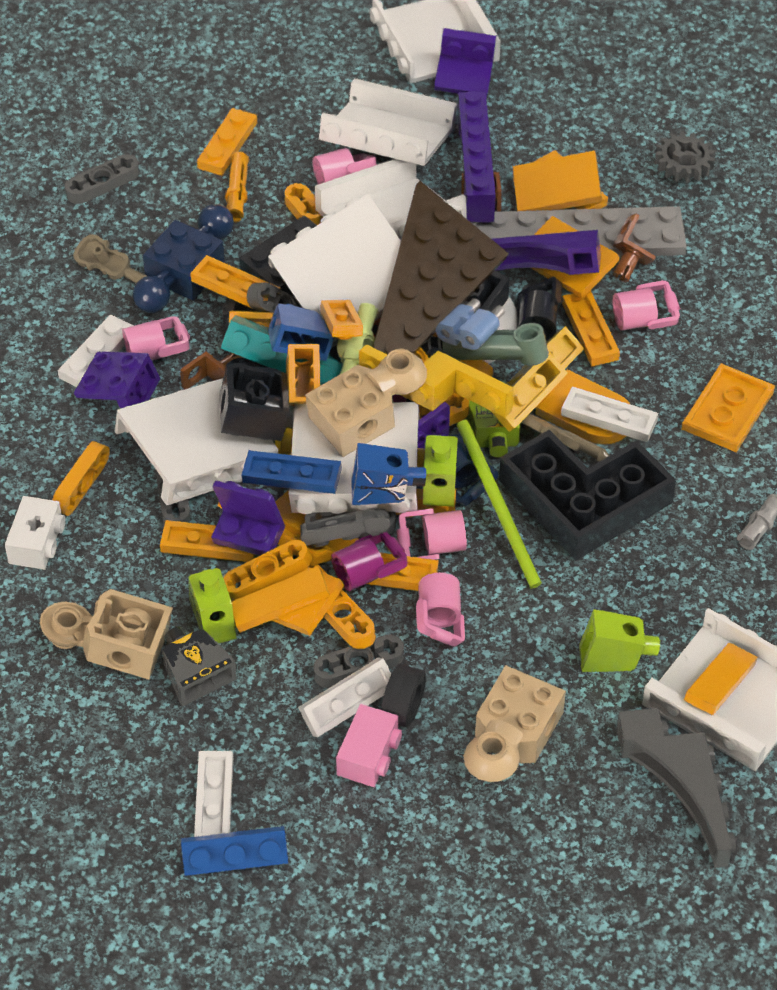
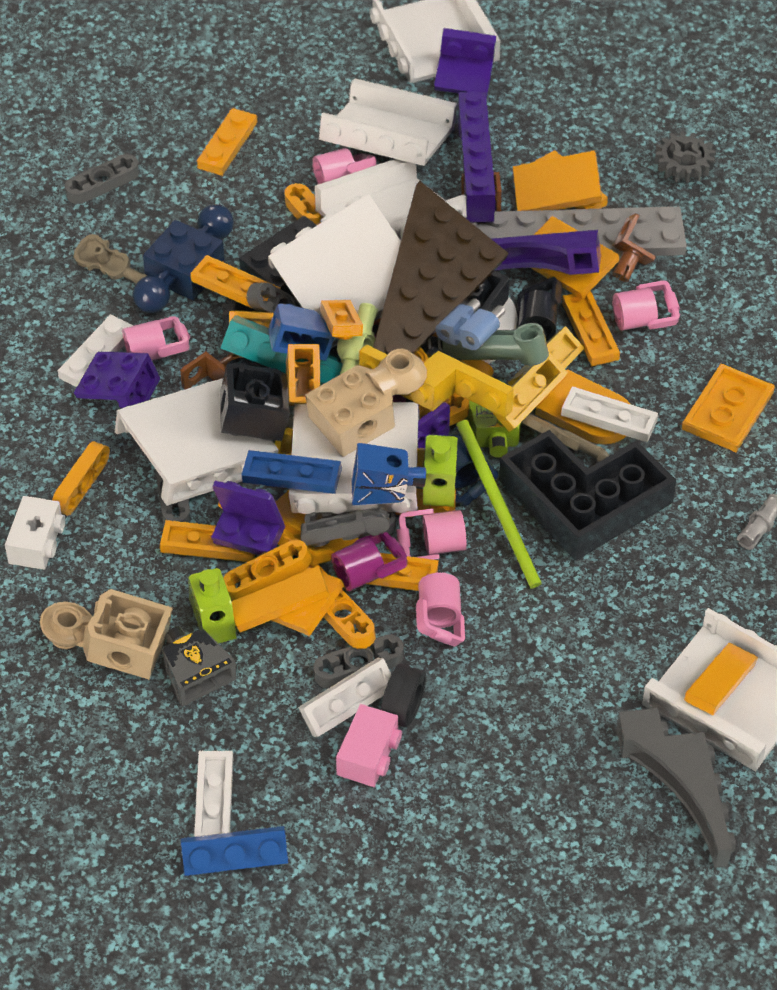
(236, 194): light orange pin -> none
(514, 724): tan brick -> none
(615, 643): lime torso -> none

